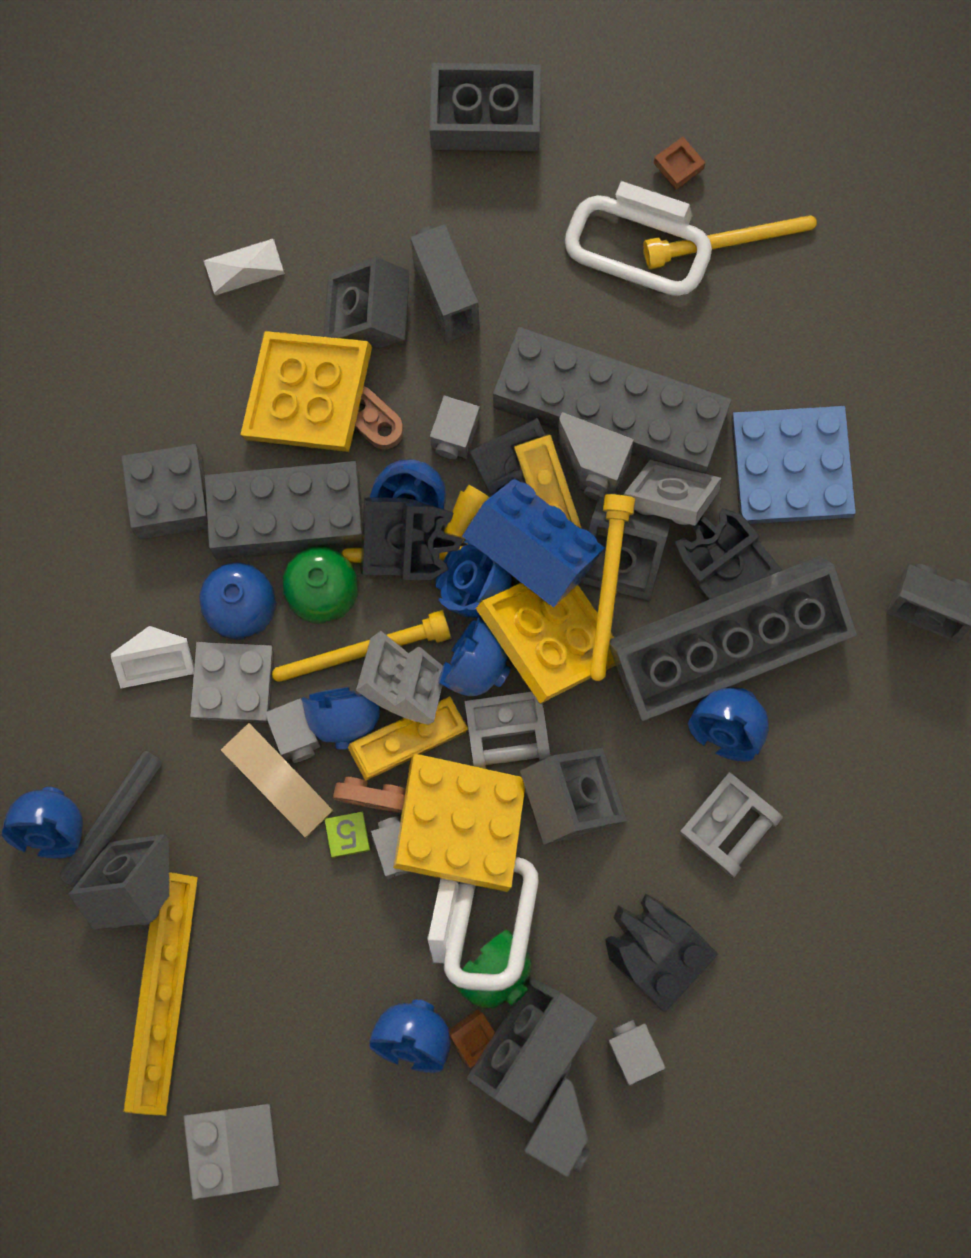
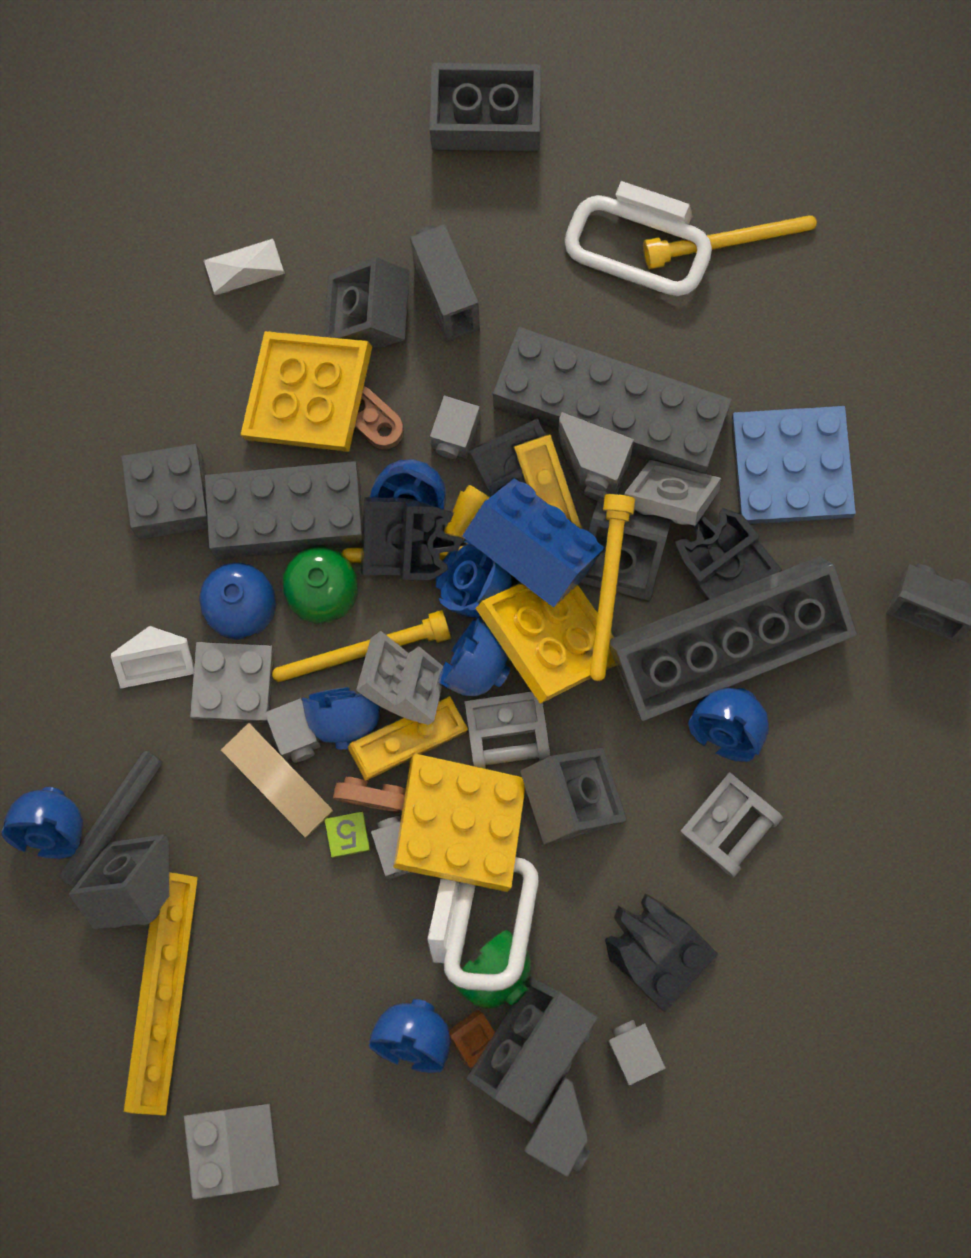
(679, 162): dark orange plate -> none

